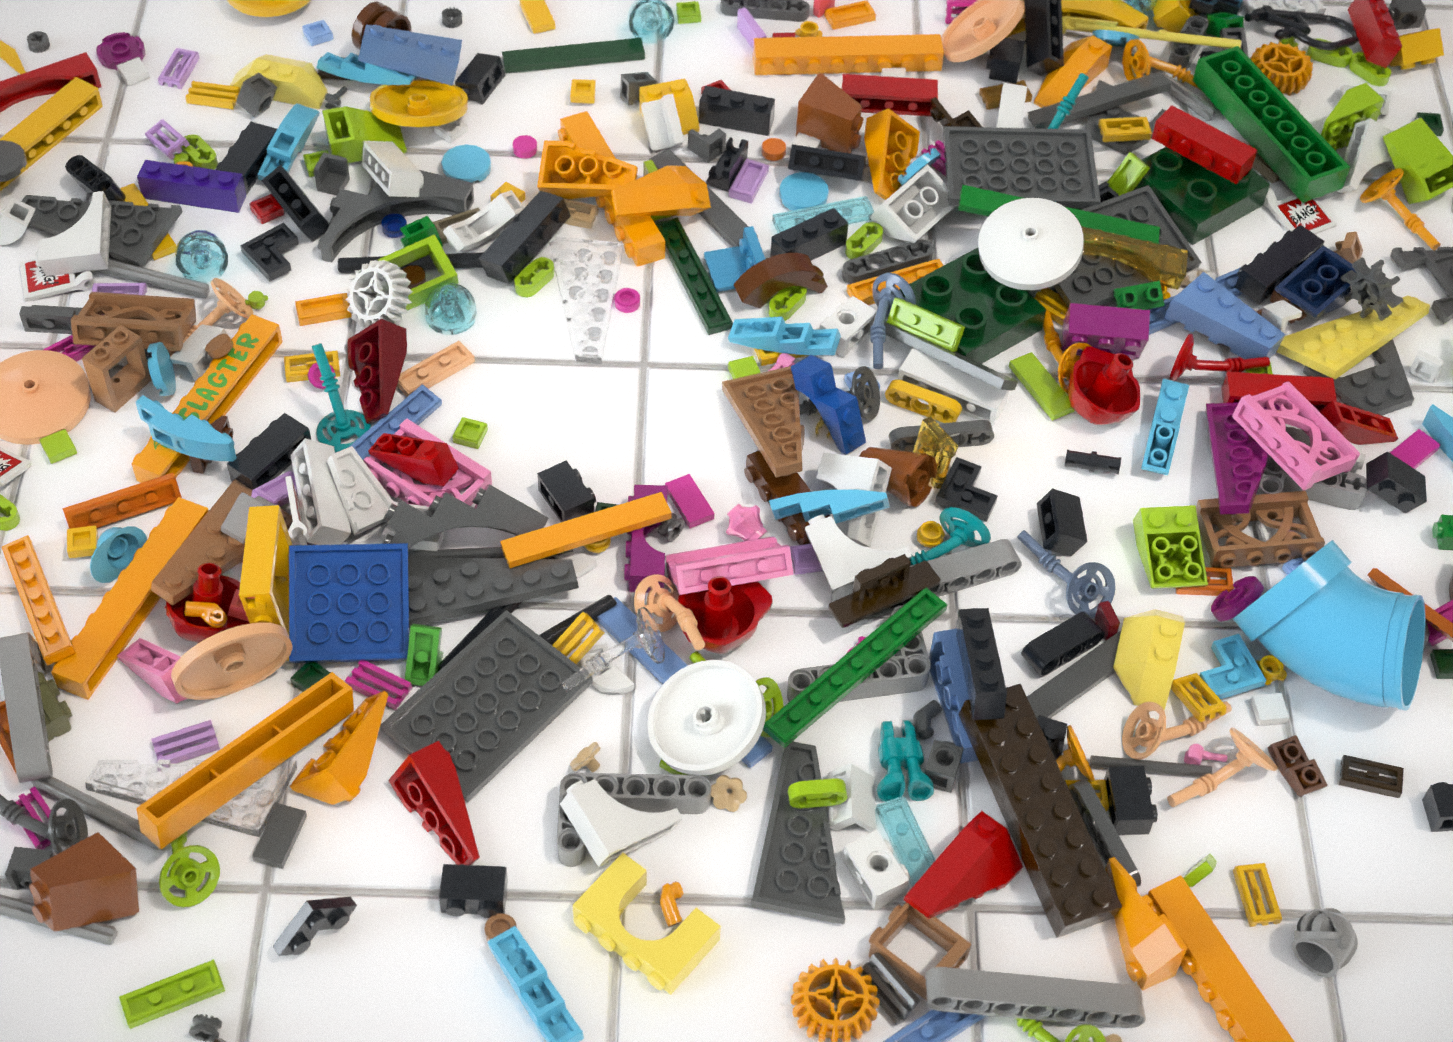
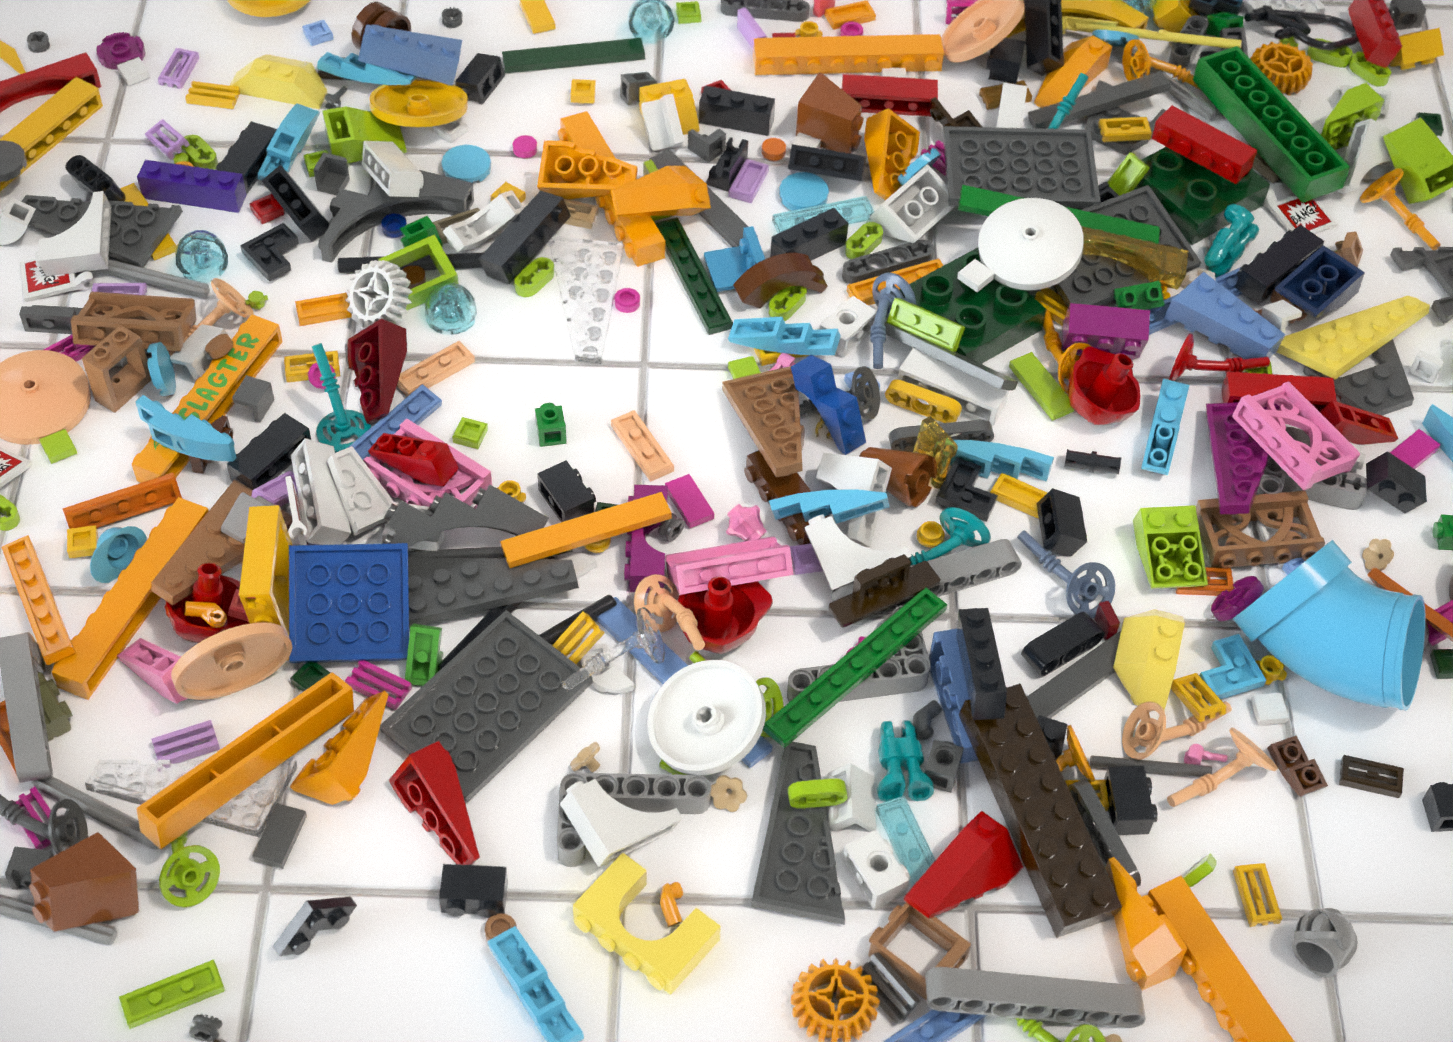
(256, 94): dark grey brick -> none
(256, 395): none -> dark grey panel
(512, 488): none -> yellow plate
(550, 419): none -> green brick
(642, 445): none -> light nougat tile
(851, 29): none -> dark pink tile
(976, 275): none -> white tile
(1004, 459): none -> medium azure slope
(1017, 494): none -> yellow tile
(1231, 242): none -> teal piece
(1372, 288): dark grey gear -> none
(1378, 554): none -> tan plant

